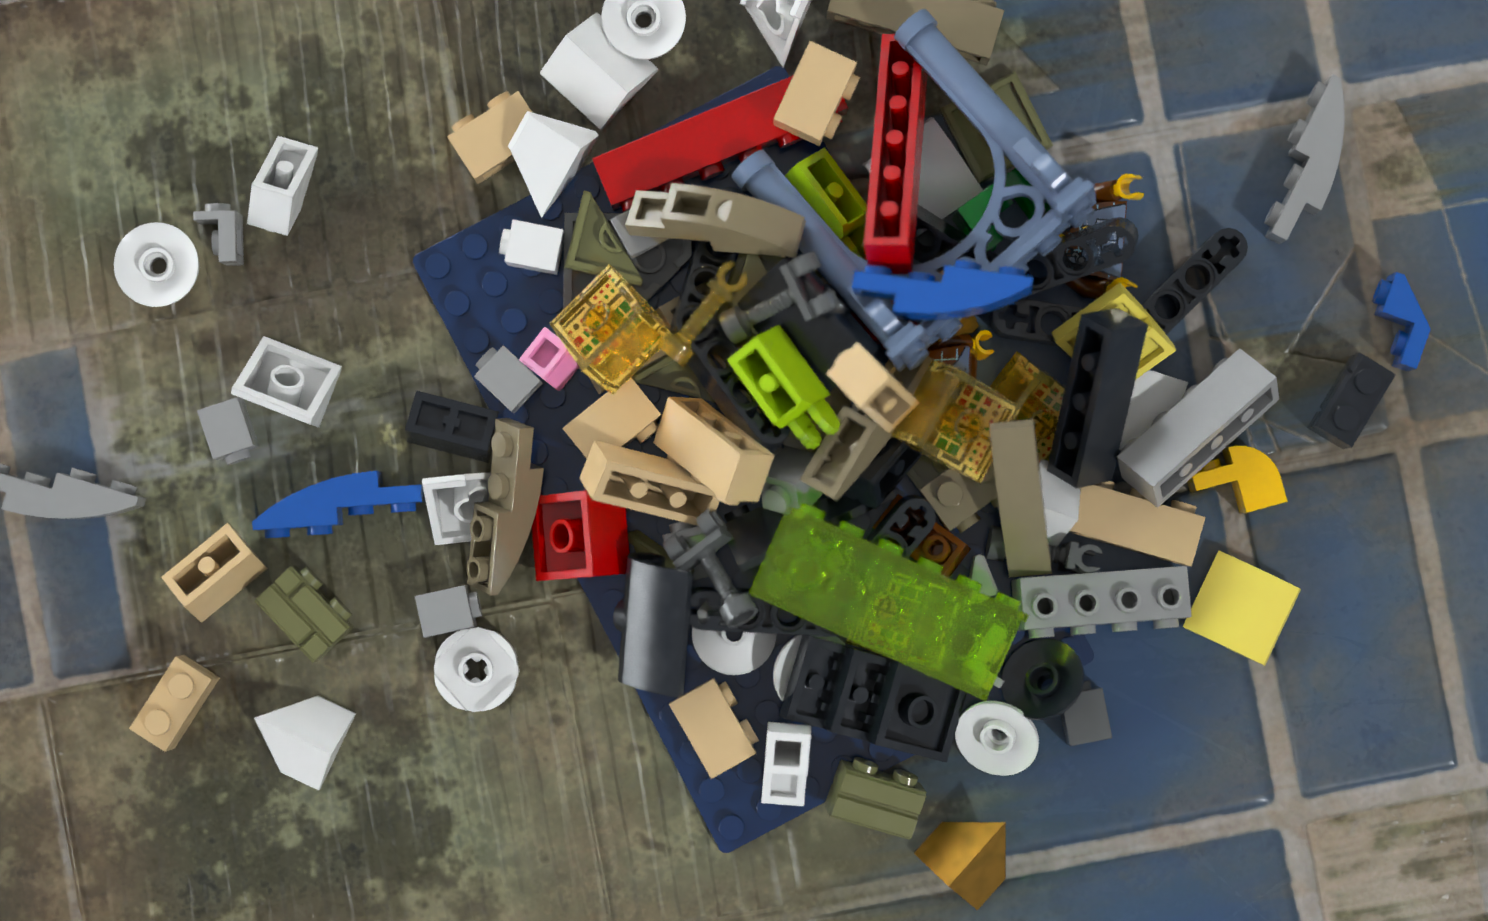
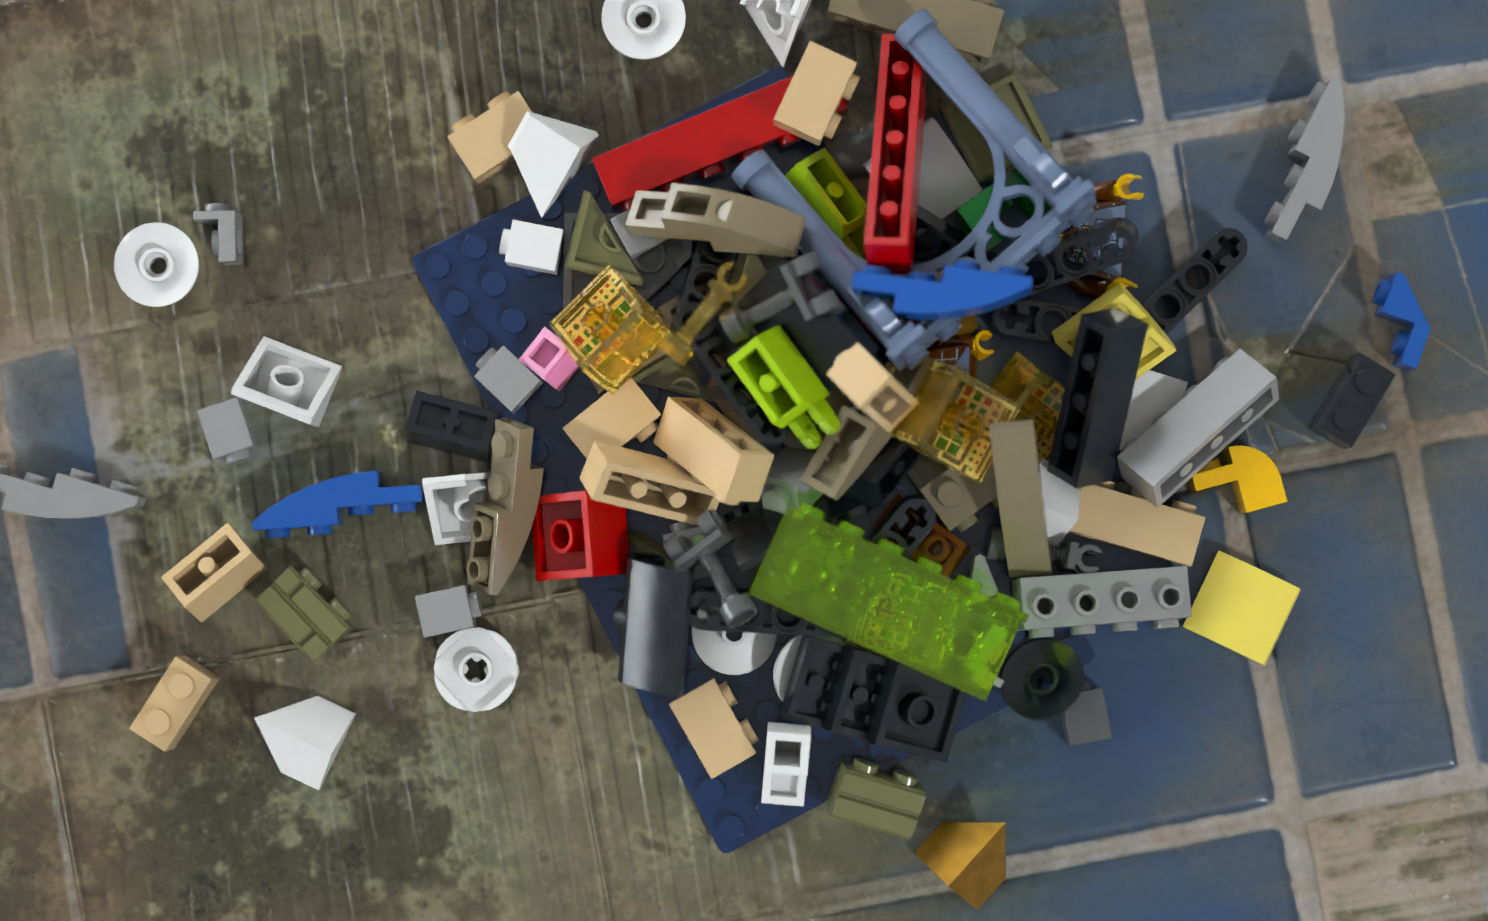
(281, 185): white slope -> none
(595, 73): white slope -> none
(996, 751): white dish -> none

